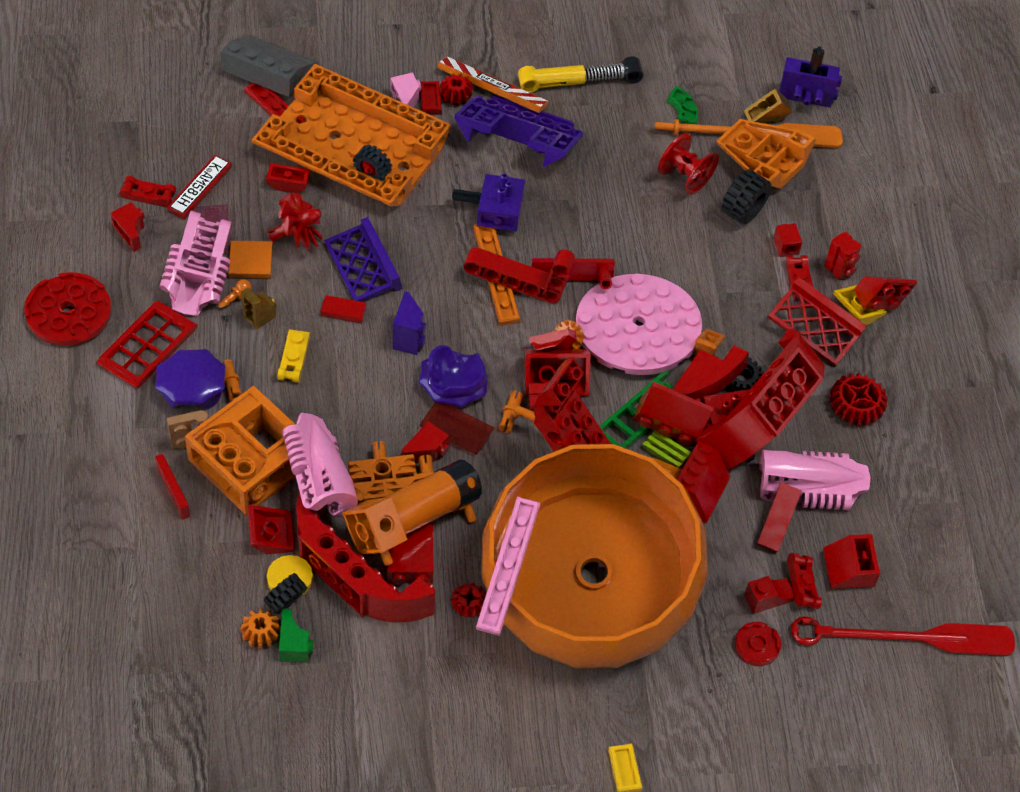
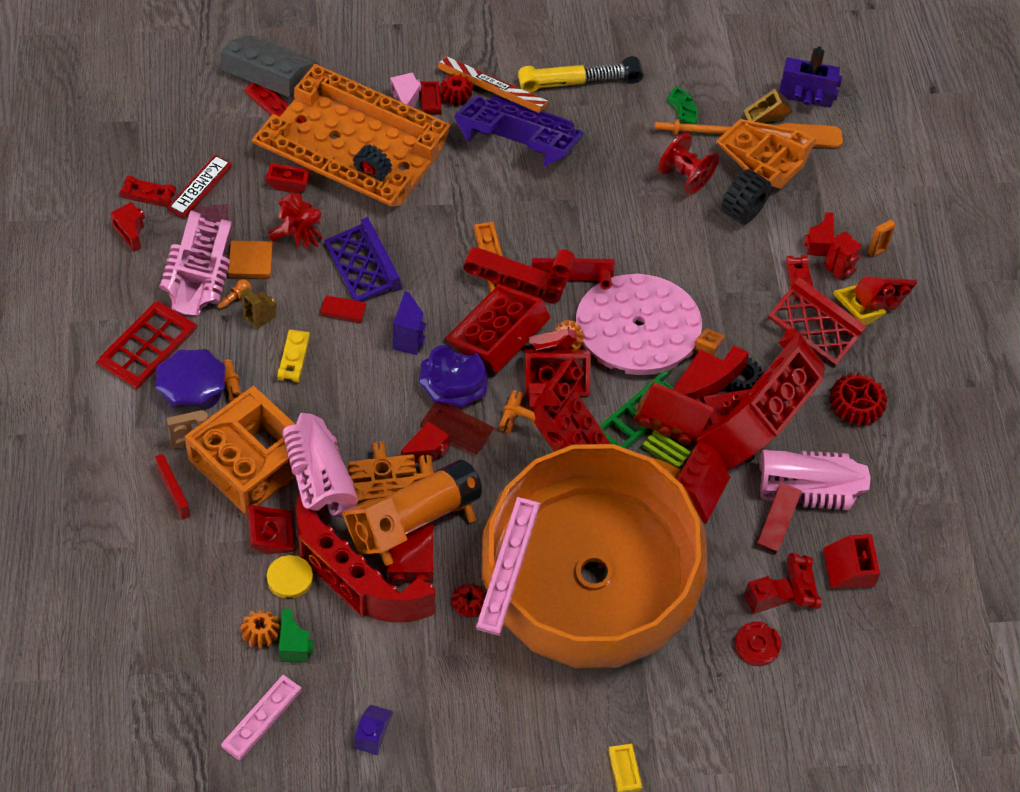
(48, 299): red plate -> none
(261, 717): none -> bright pink tile
(285, 593): black tyre -> none
(372, 729): none -> dark purple slope
(498, 203): dark purple piece -> none
(499, 326): none -> red slope
(787, 240): red brick -> none
(820, 236): none -> red arch
(881, 238): none -> orange tile
(948, 637): red piece -> none

